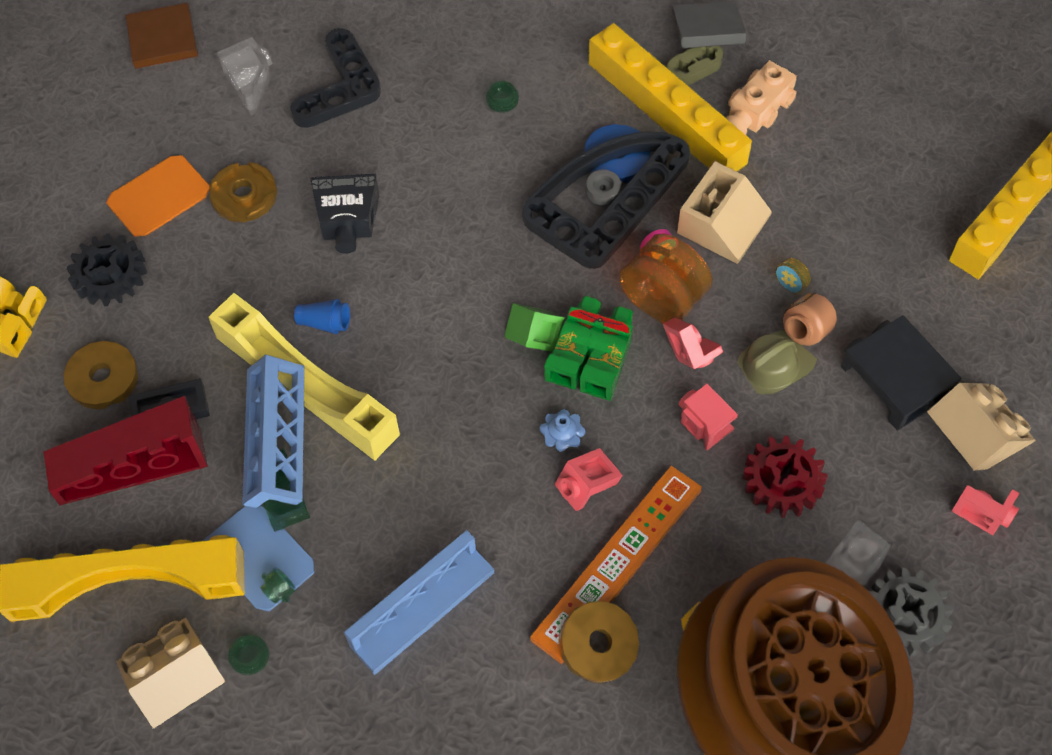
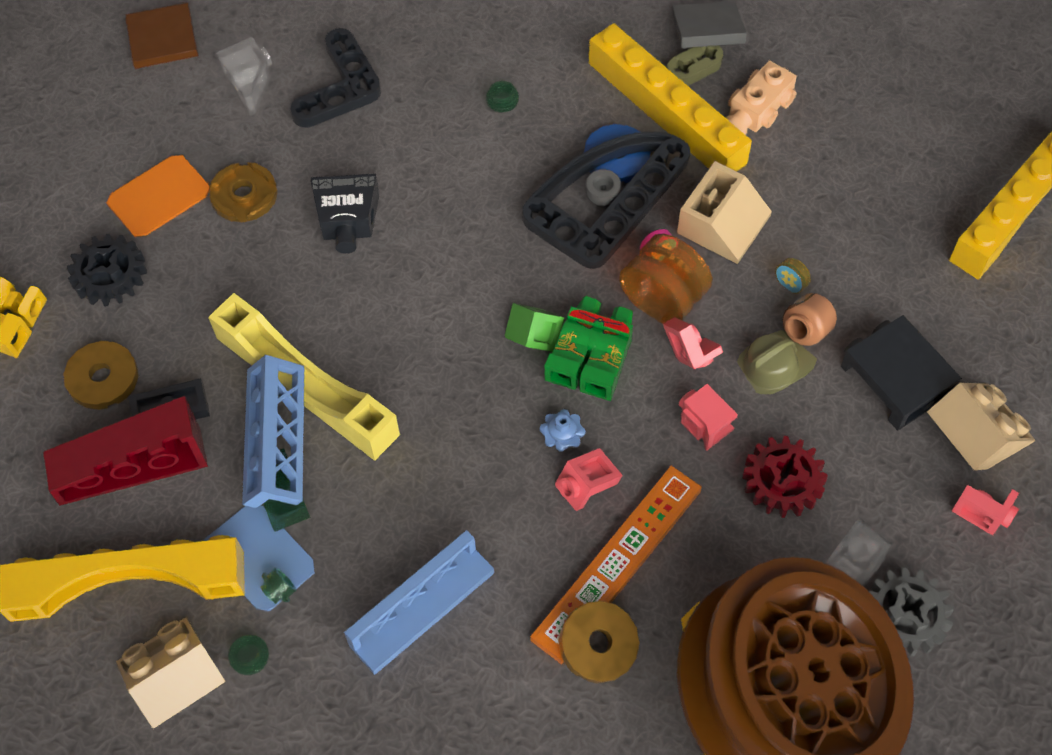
(325, 315): blue cone -> none

